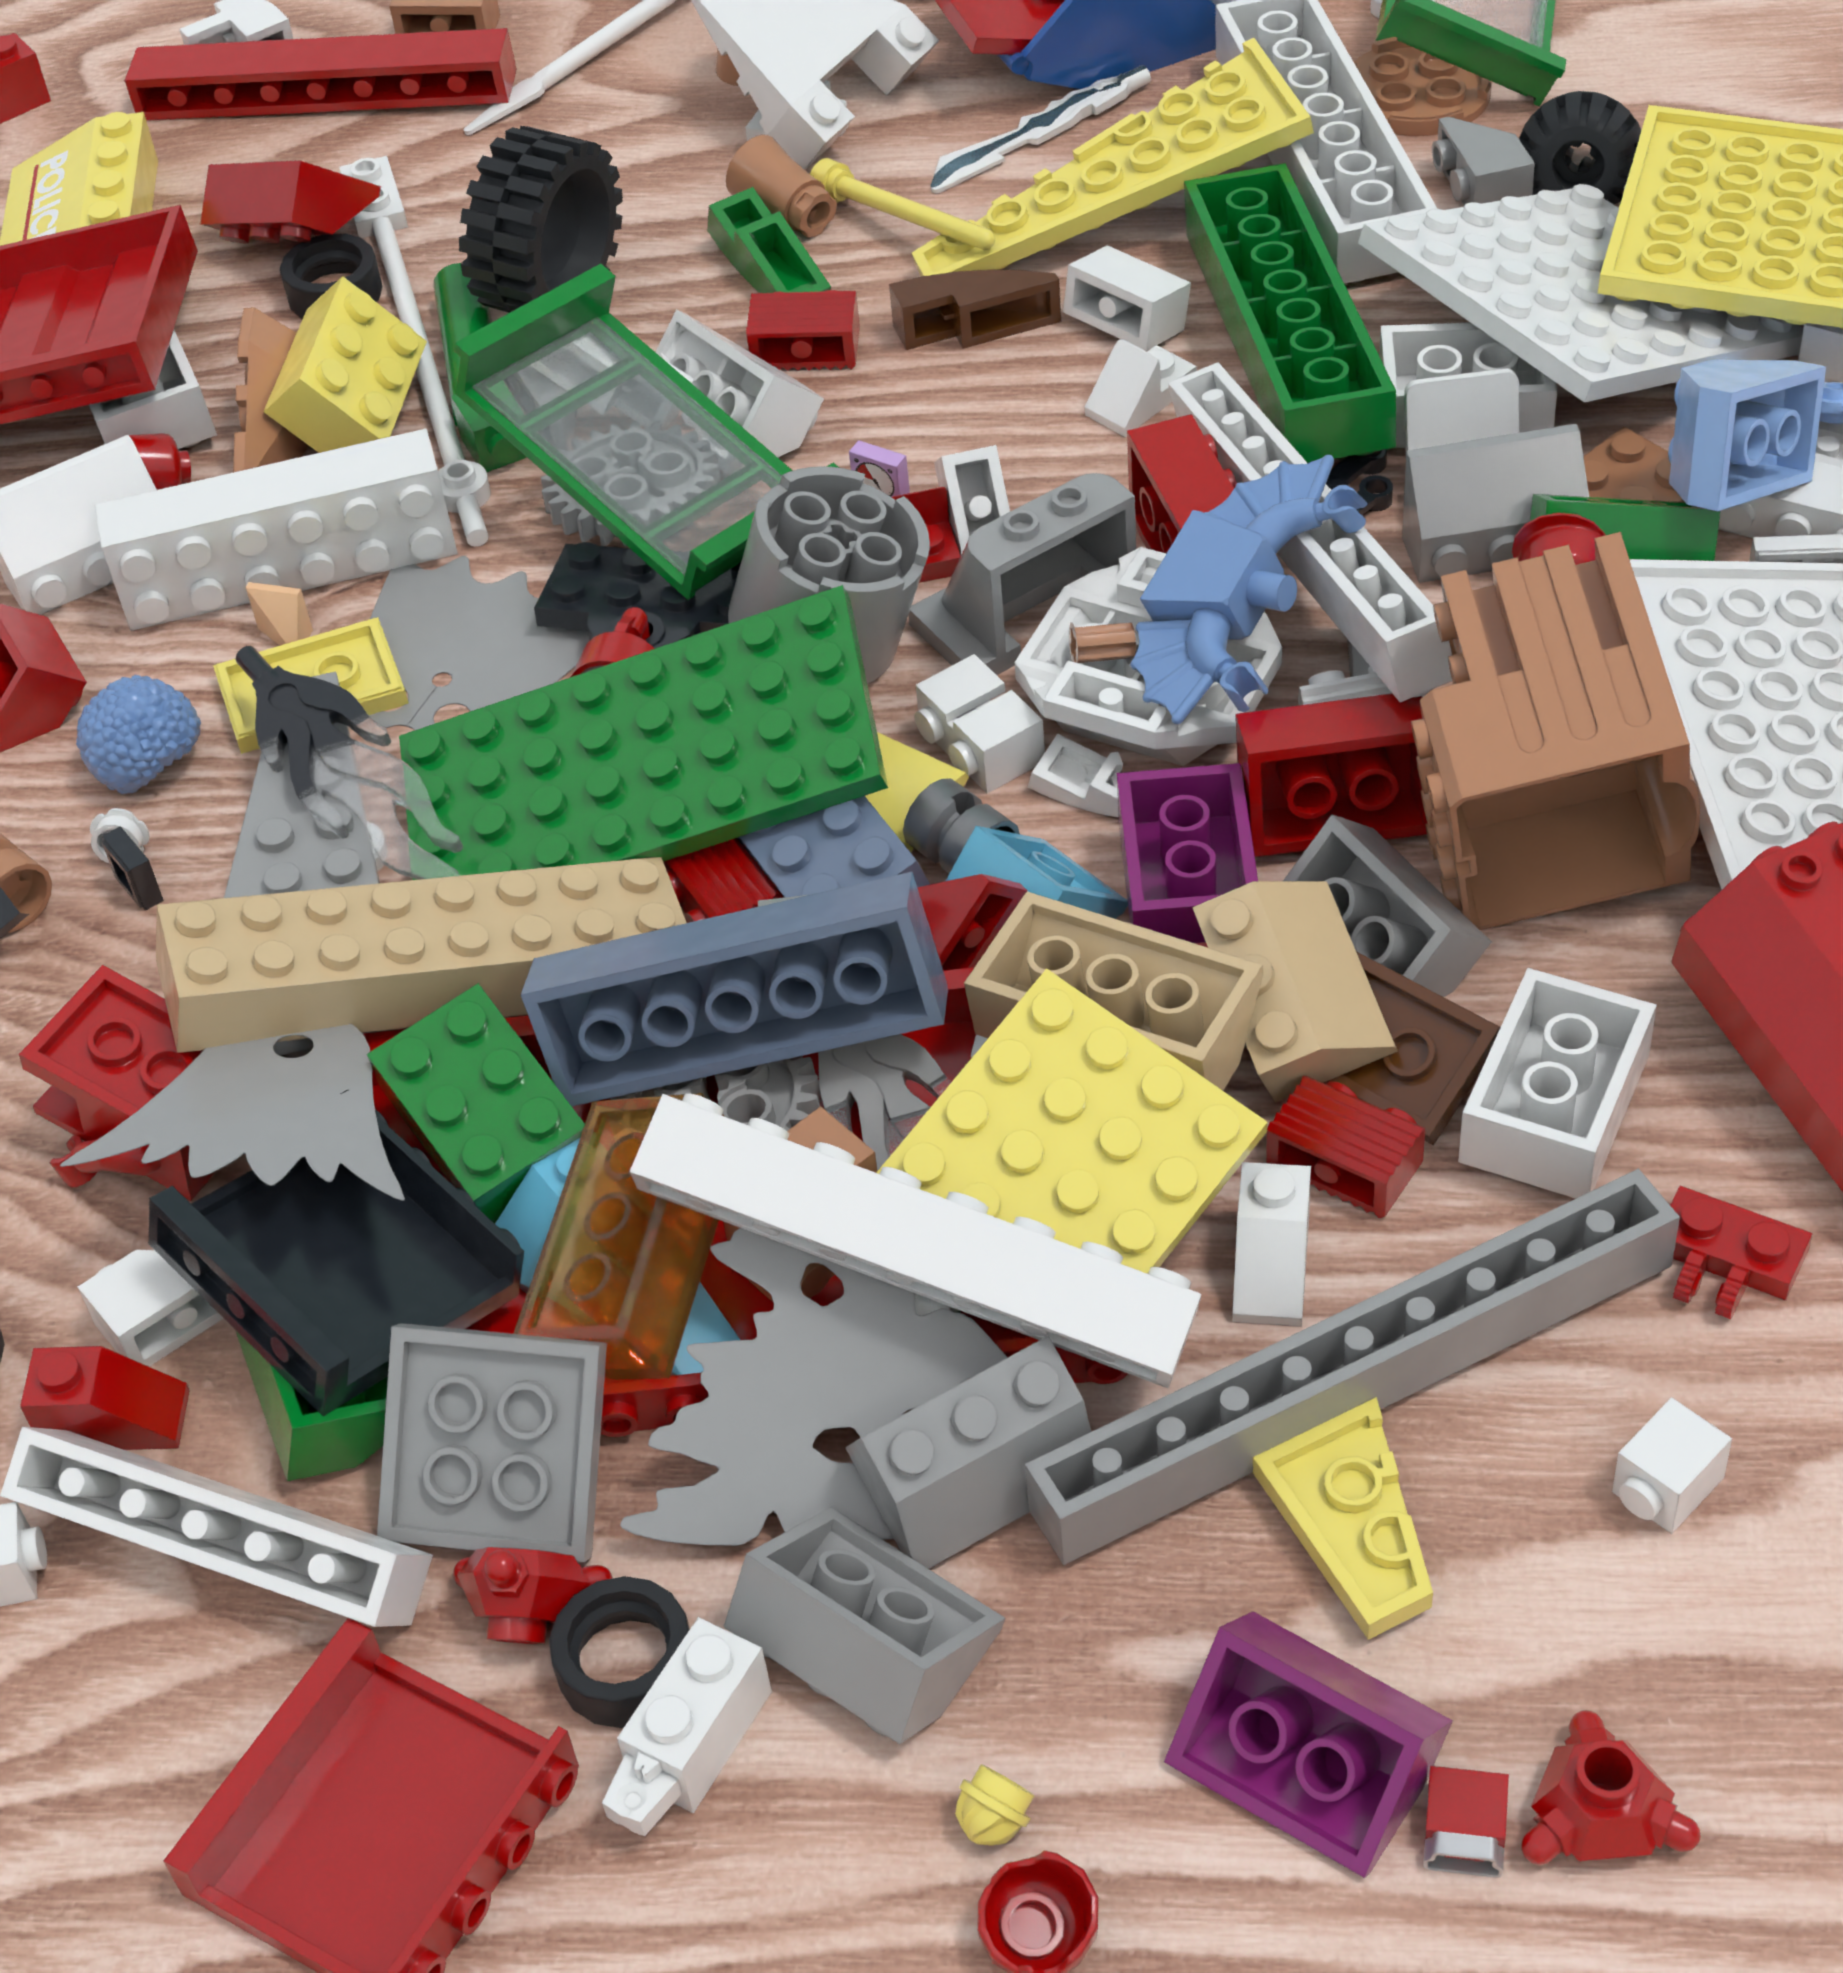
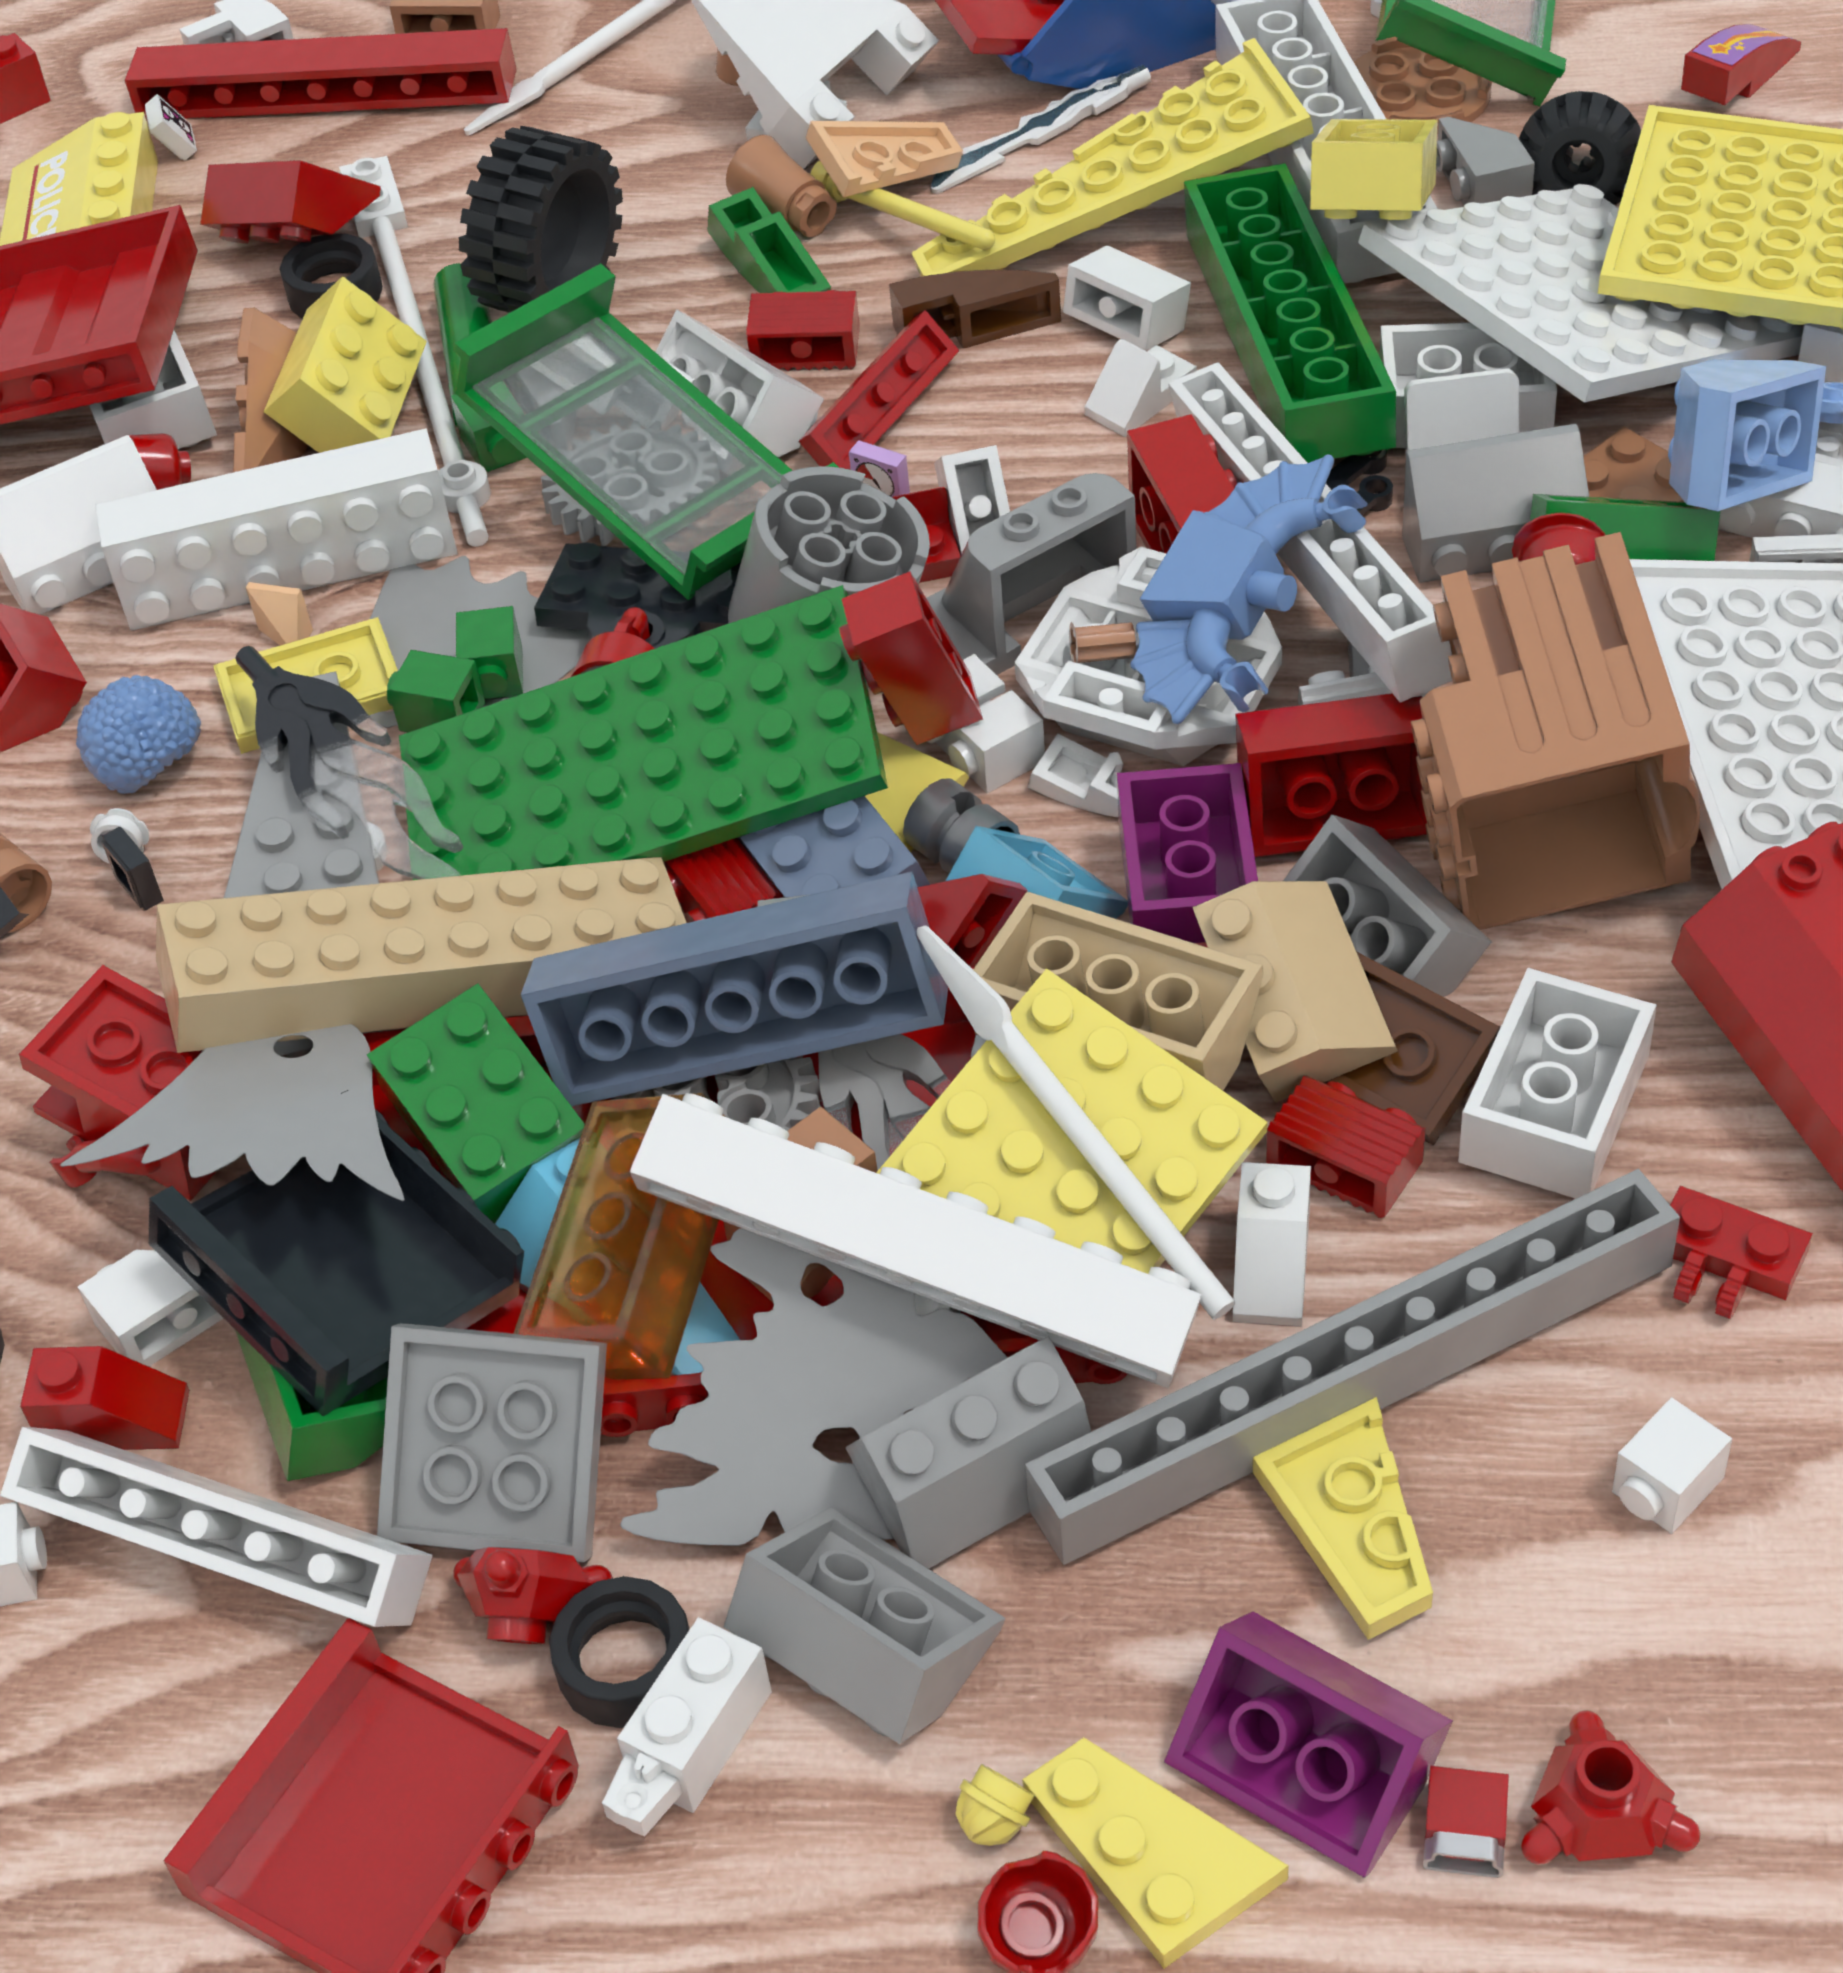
(170, 128): none -> white tile
(433, 689): none -> green brick
(495, 644): none -> green brick
(881, 392): none -> red plate
(882, 154): none -> light nougat wing
(909, 659): none -> red brick
(993, 1022): none -> white piece
(1150, 1851): none -> light yellow wing
(1373, 167): none -> light yellow brick
(1736, 62): none -> red slope

